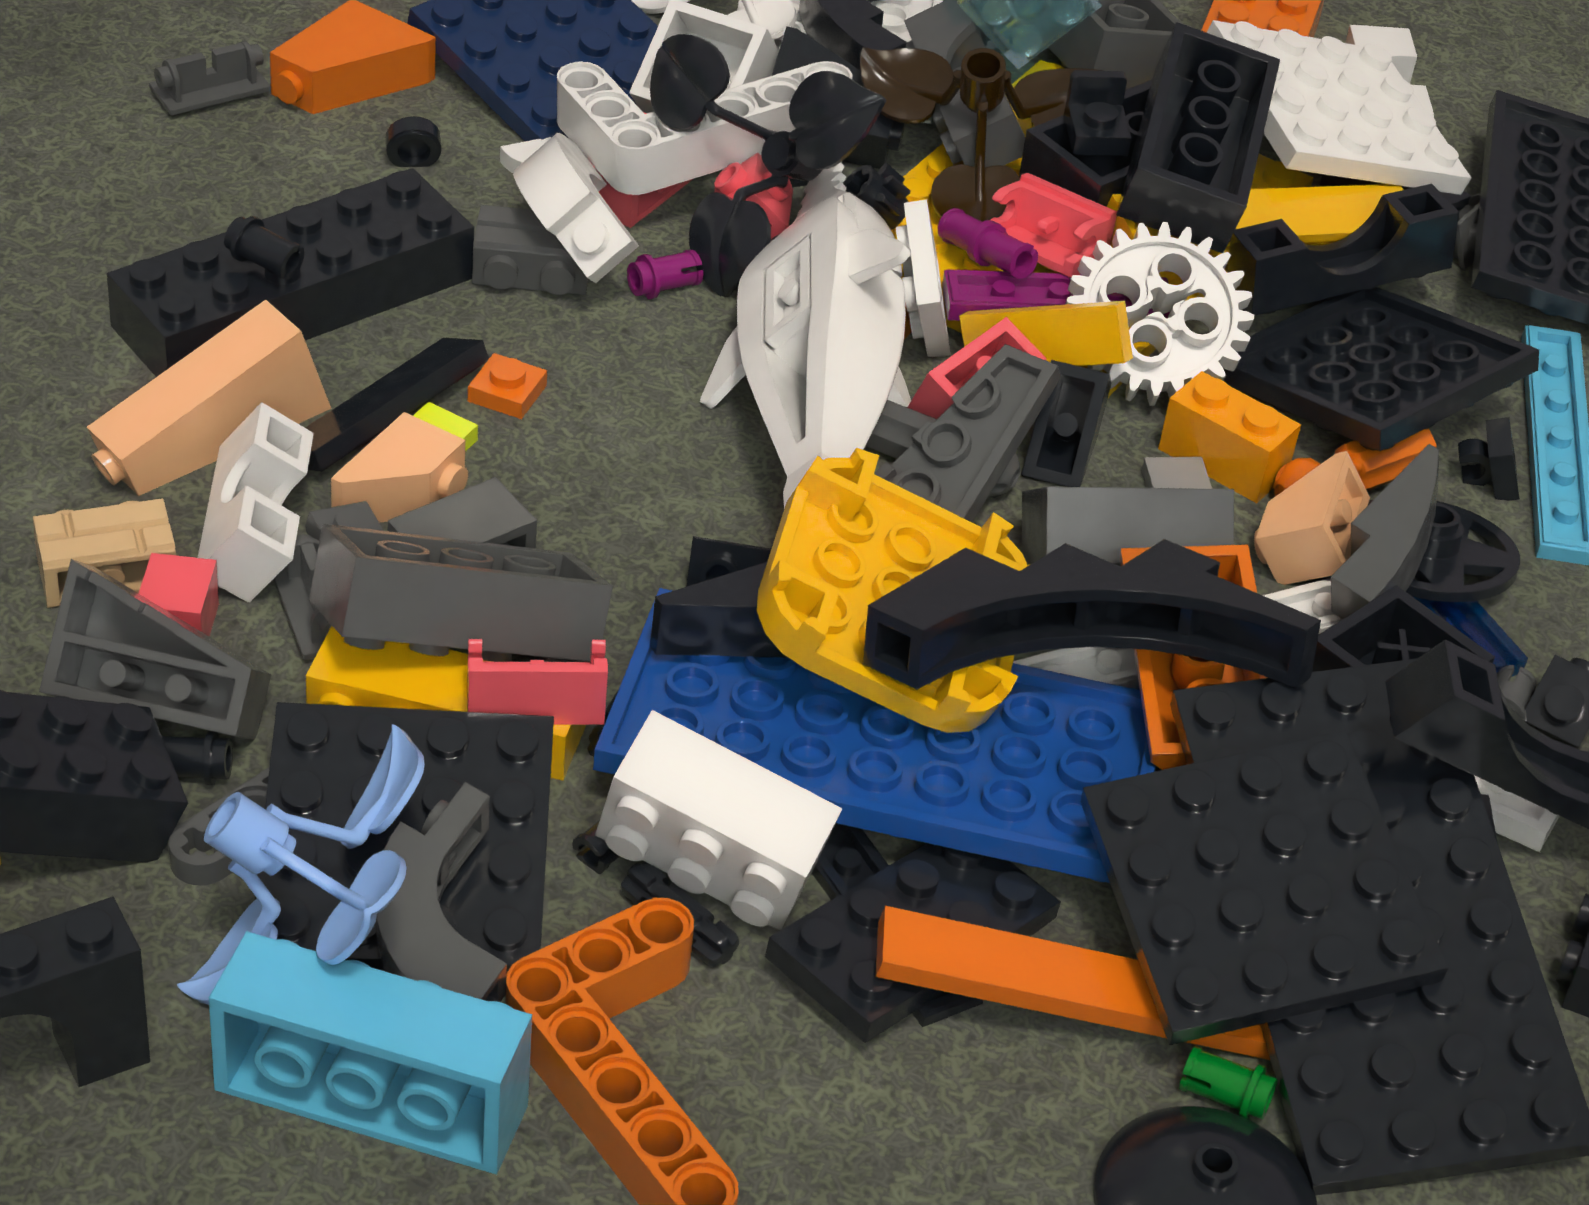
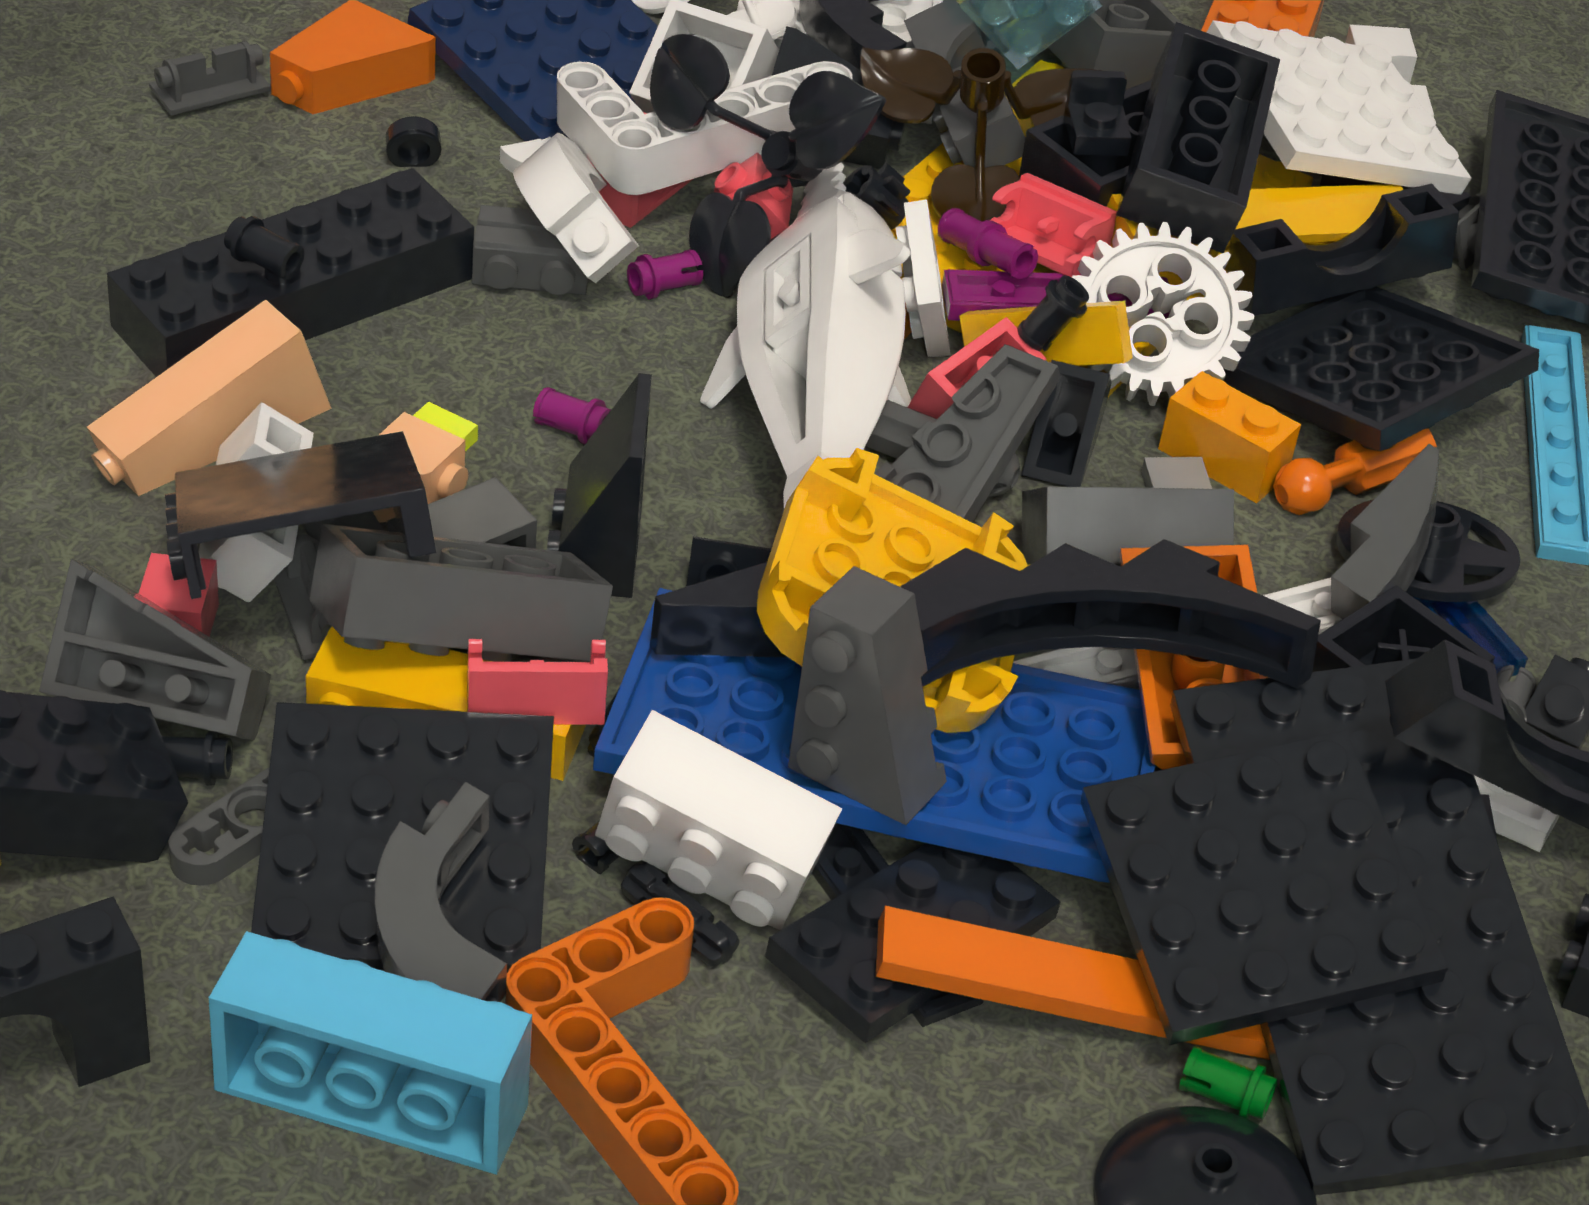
(106, 537): tan brick -> none
(260, 842): light blue plant -> none
(295, 491): none -> black panel
(387, 398): black tile -> none
(507, 385): orange plate -> none
(569, 413): none -> magenta pin
(605, 493): none -> black slope
(863, 699): none -> dark grey wedge
(1063, 301): none -> black pin
(1309, 523): light nougat slope -> none
(1494, 459): black tile -> none

